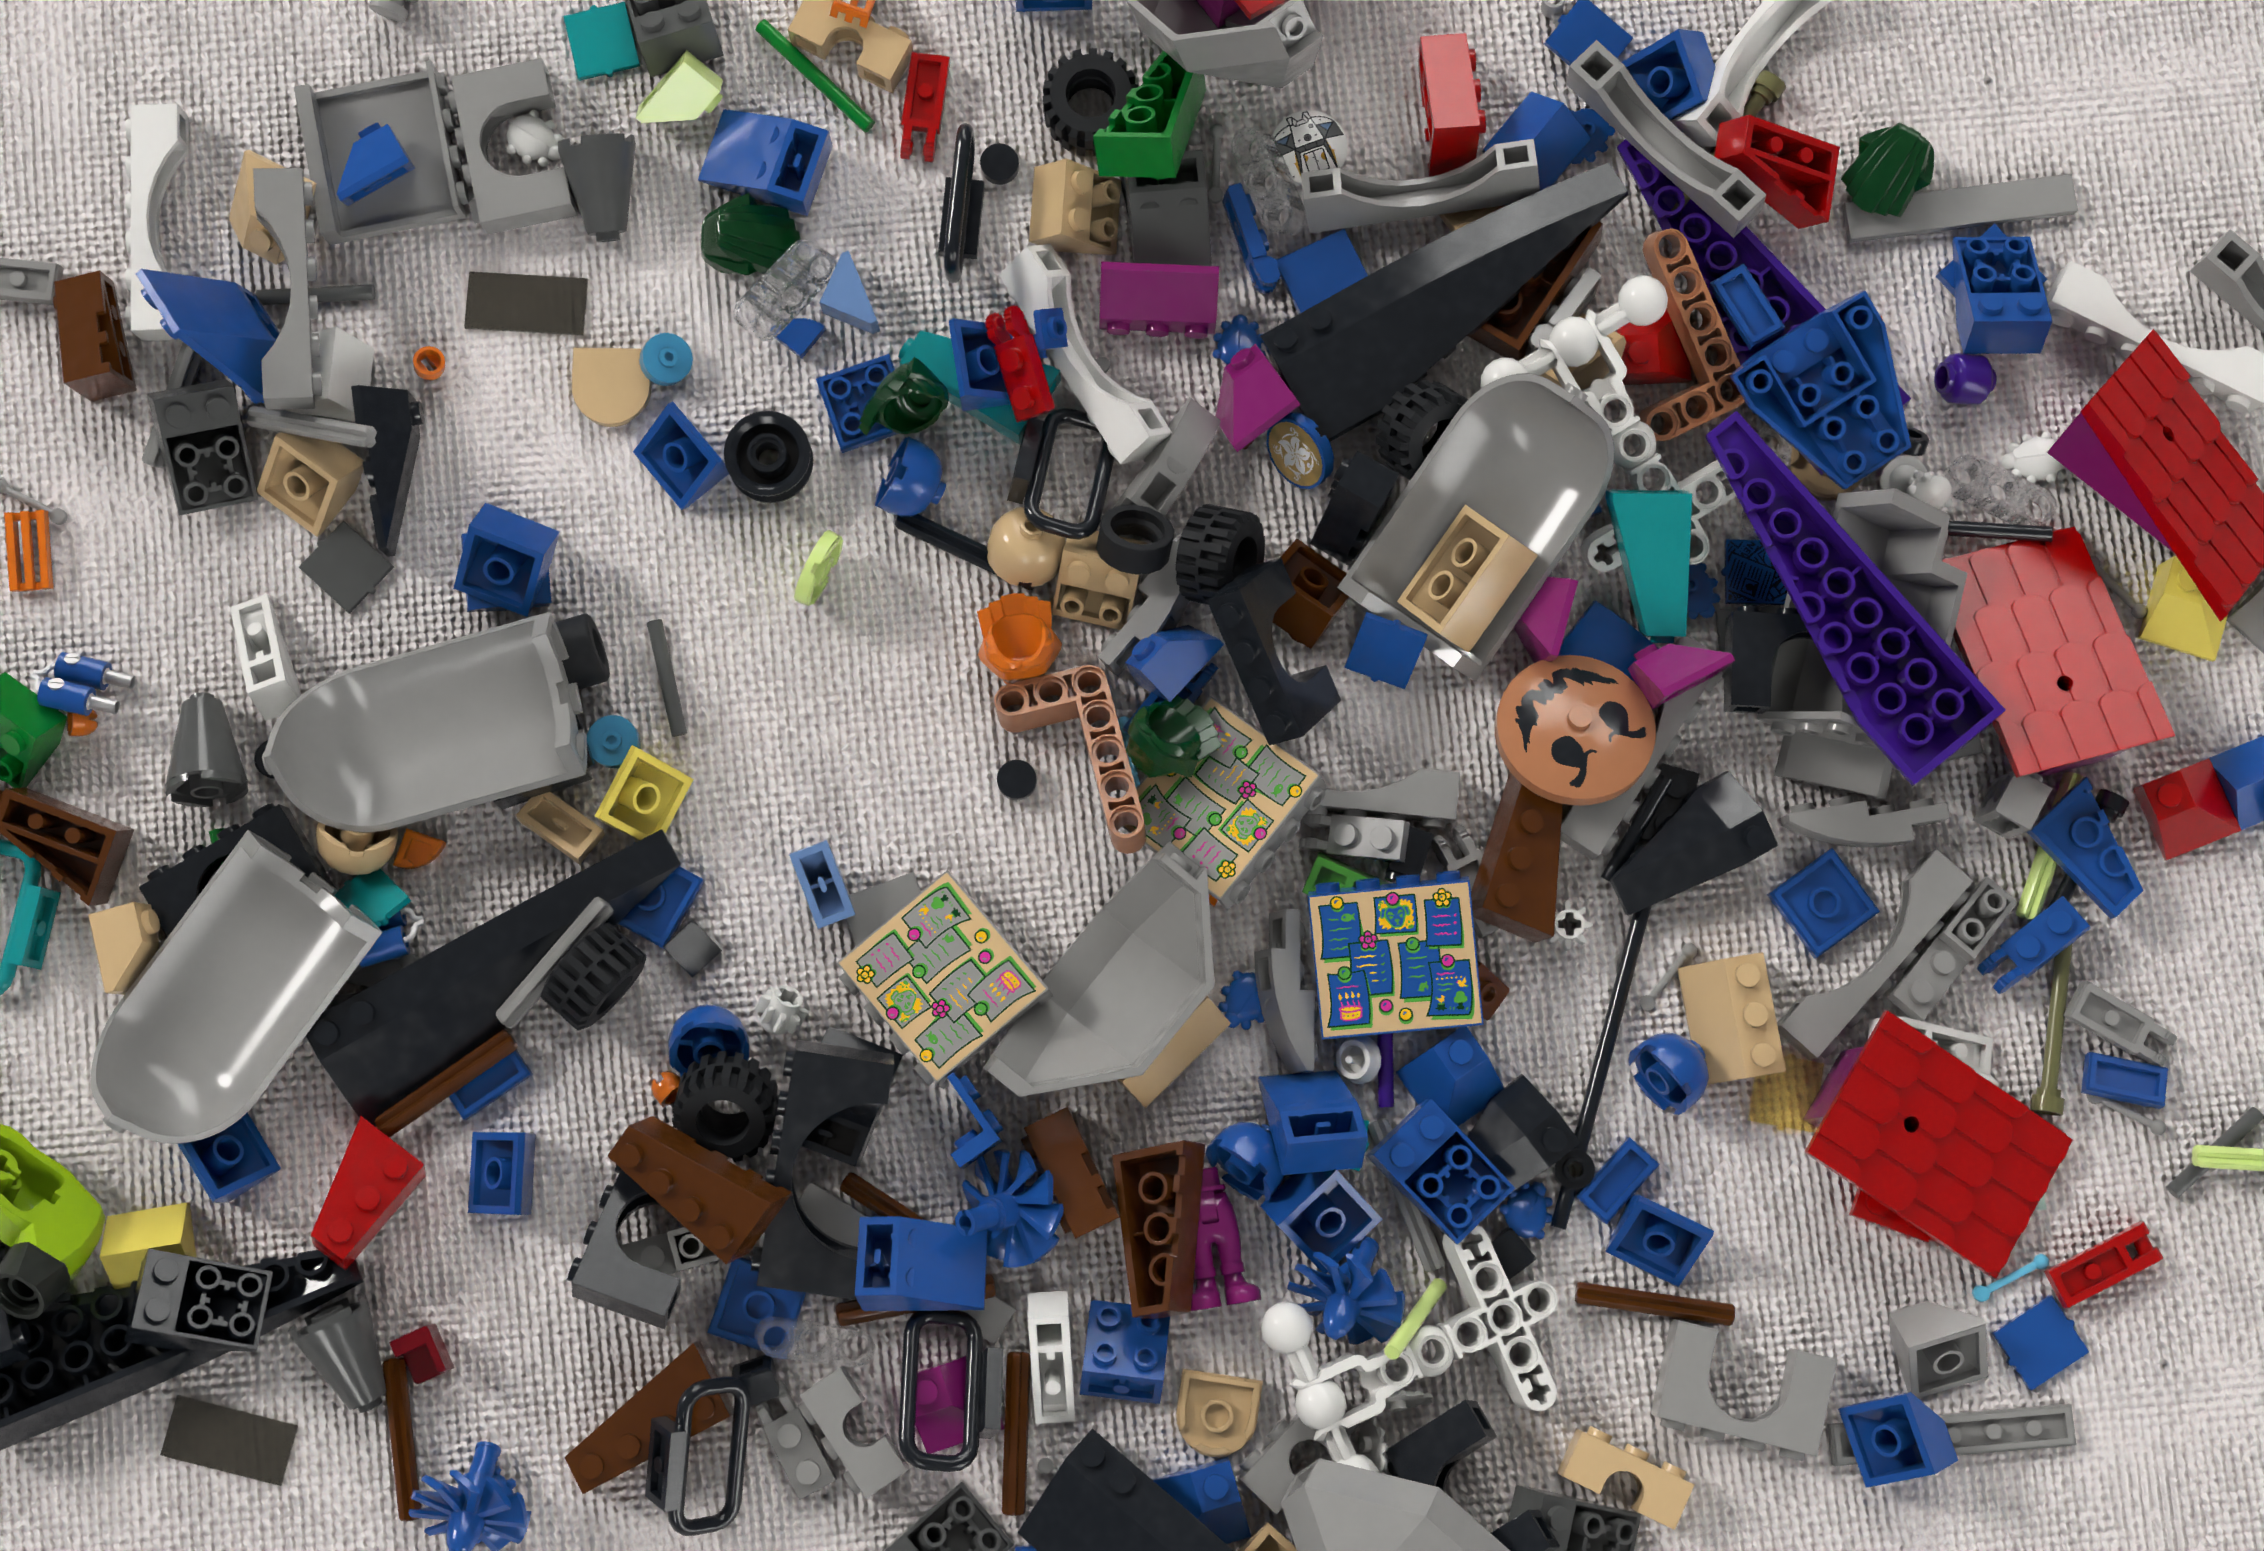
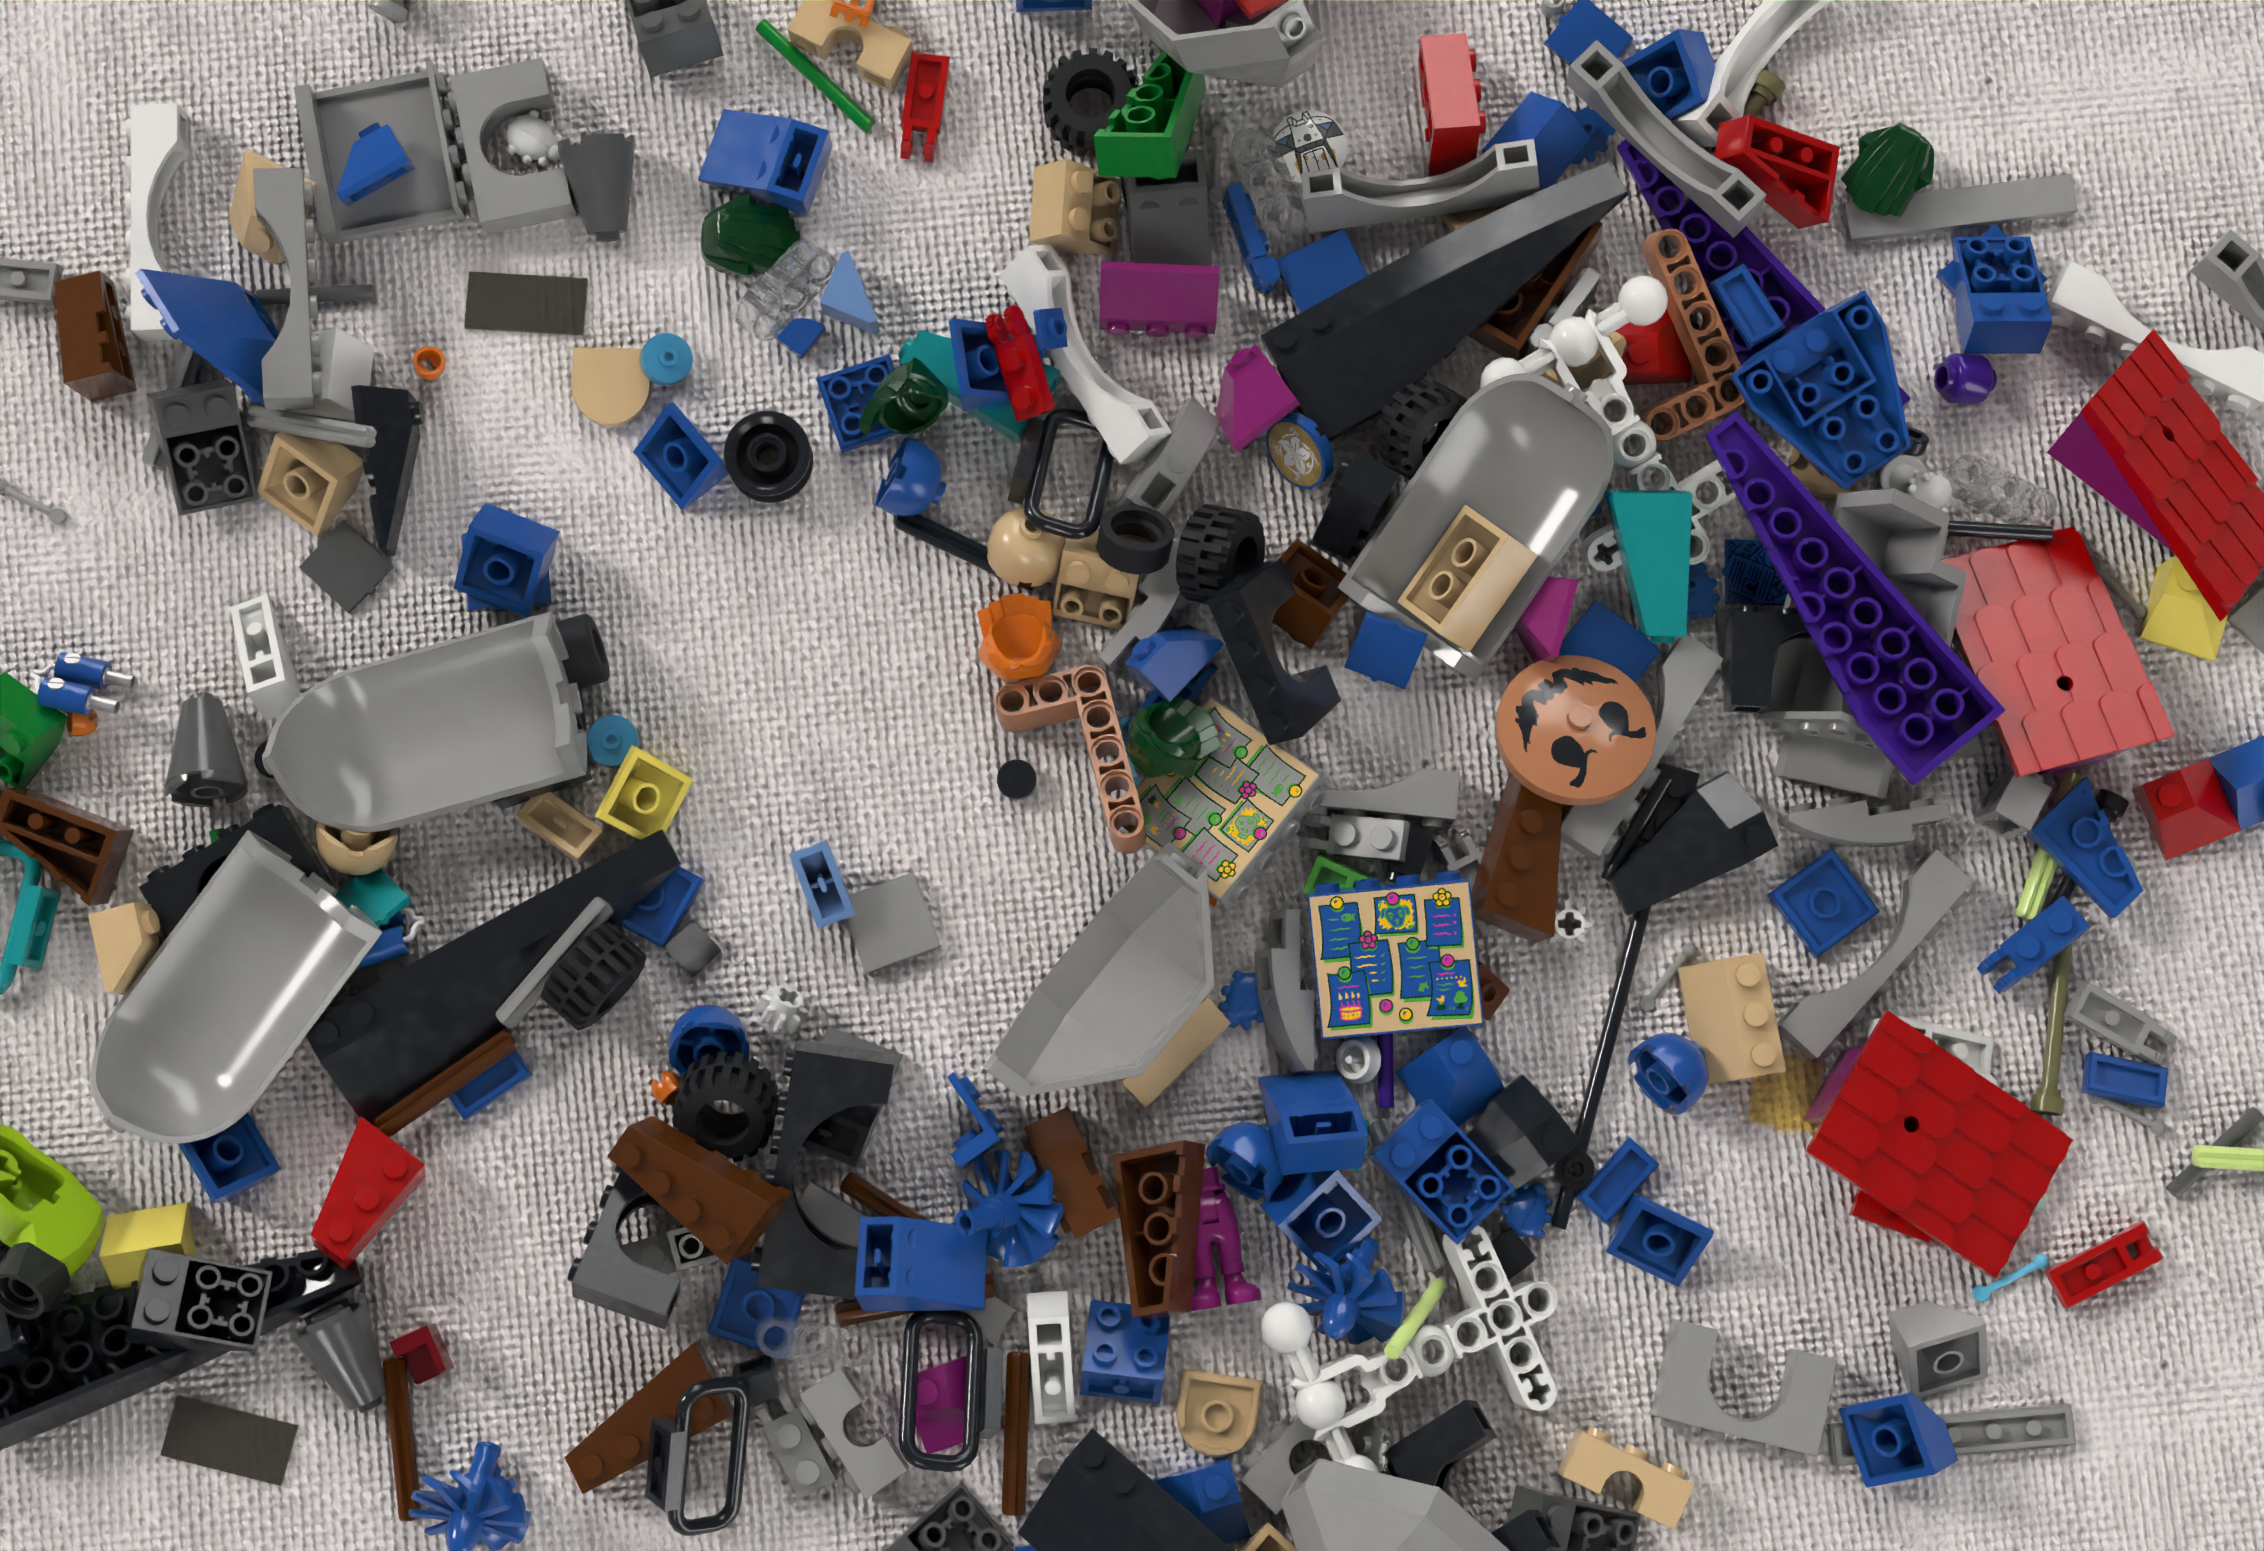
(13, 550): orange tile -> none
(417, 850): orange tile -> none
(501, 1173): blue slope -> none
(601, 41): teal piece -> none
(666, 678): dark grey bar -> none
(682, 93): yellowish green slope -> none
(817, 567): yellowish green tile -> none
(942, 979): panel -> none
(961, 208): black bar -> none
(999, 163): black tile -> none
(1236, 337): blue piece -> none
(1402, 1399): white piece -> none
(1655, 1303): reddish brown axle -> none
(1674, 670): magenta slope -> none
(1951, 949): light grey slope -> none
(2032, 458): white piece -> none
(2040, 1342): blue piece -> none

